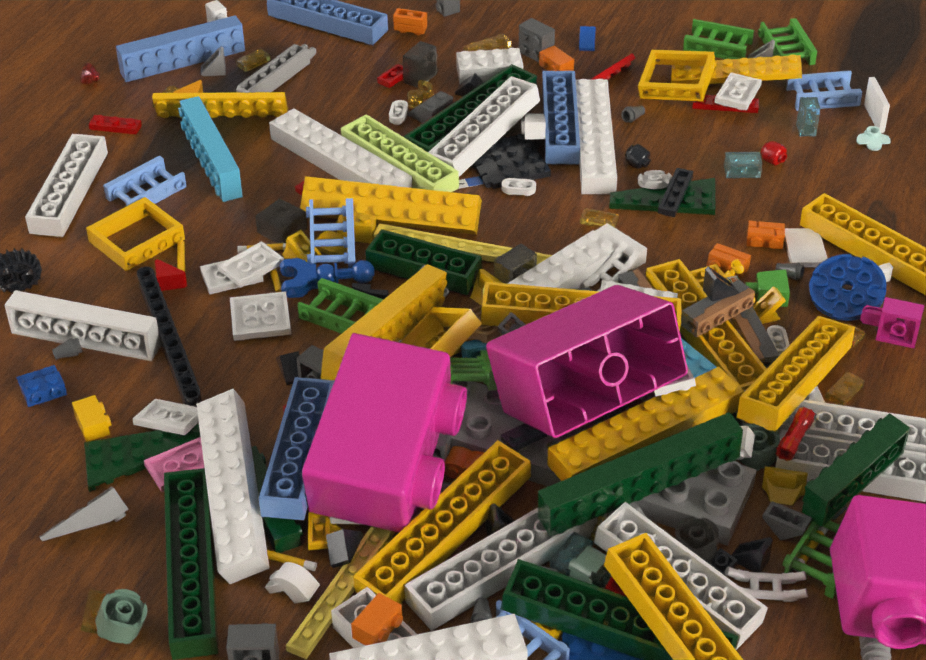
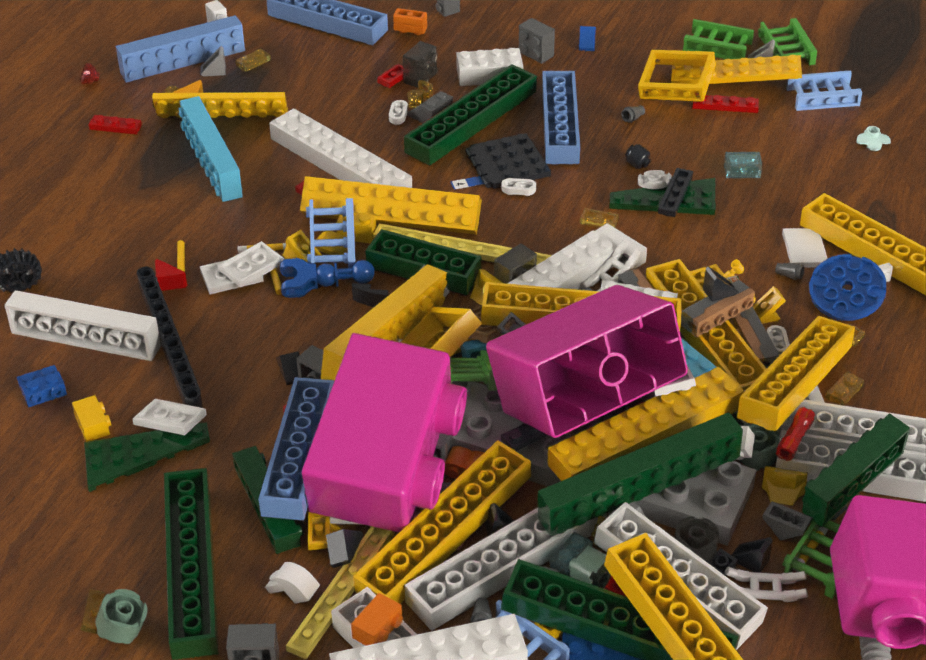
(66, 185): white brick -> none
(68, 349): dark grey cone -> none
(98, 511): light grey wedge -> none
(121, 219): yellow window -> none
(145, 173): light blue fence -> none
(181, 458): bright pink plate -> none
(232, 487): white brick -> none
(260, 316): white plate -> none
(278, 70): light grey hinge -> none
(279, 557): yellow bar -> none
(280, 221): clear smoke brick -> none
(339, 295): bright green fence -> none
(383, 142): yellowish green brick -> none
(468, 85): black slope -> none
(486, 124): white brick -> none
(497, 42): clear yellow plate -> none
(533, 126): white brick -> none
(555, 60): orange brick -> none
(597, 150): white brick -> none
(615, 68): red plate -> none
(725, 255): orange brick -> none
(738, 91): white plate -> none
(765, 234): orange brick -> none
(768, 279): bright green torso -> none
(774, 153): red head -> none
(808, 116): clear light blue brick -> none
(876, 104): white tile -> none
(889, 327): dark pink brick -> none

